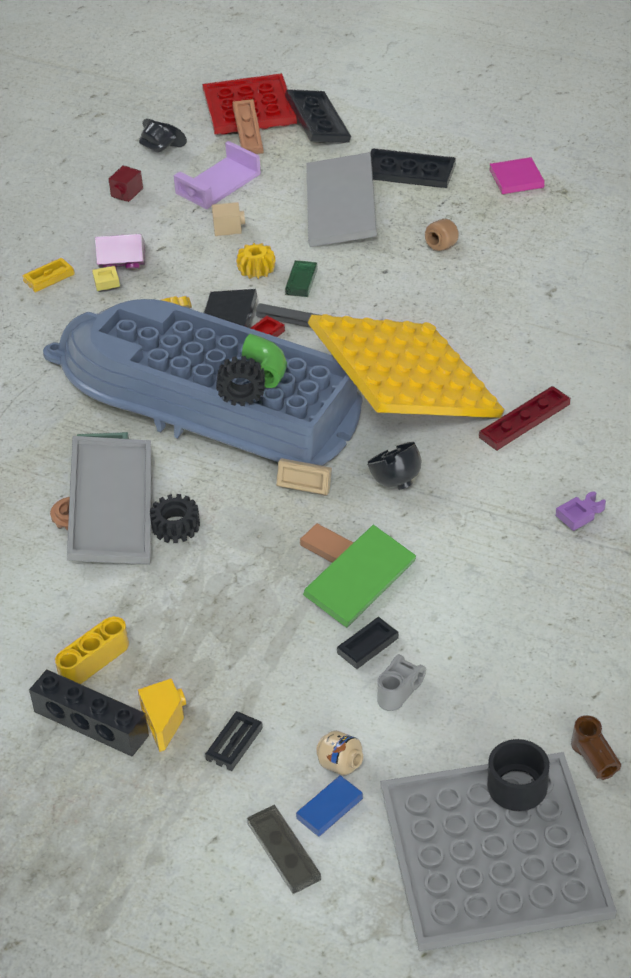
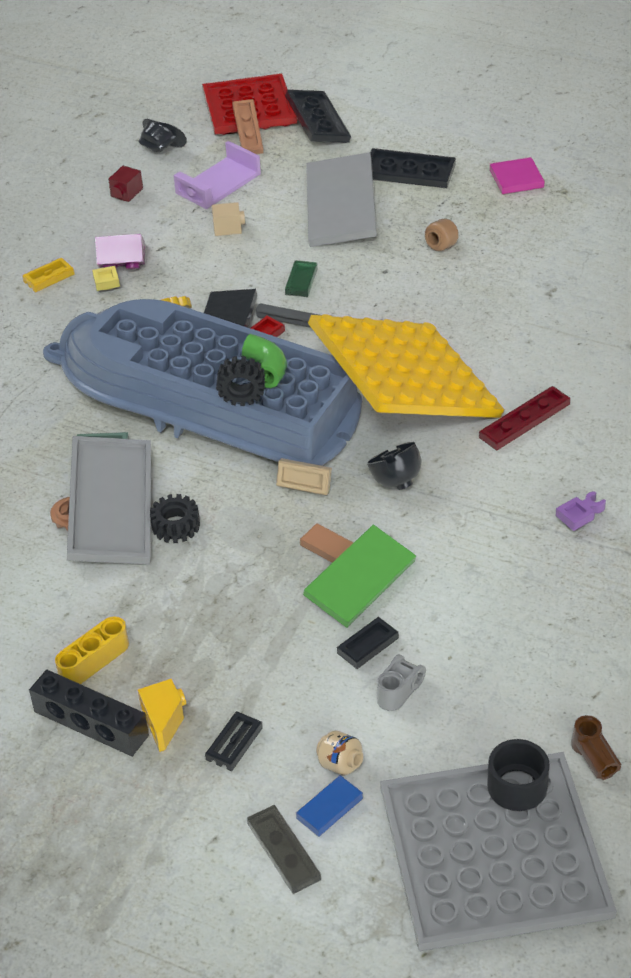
(255, 260): yellow gear -> none

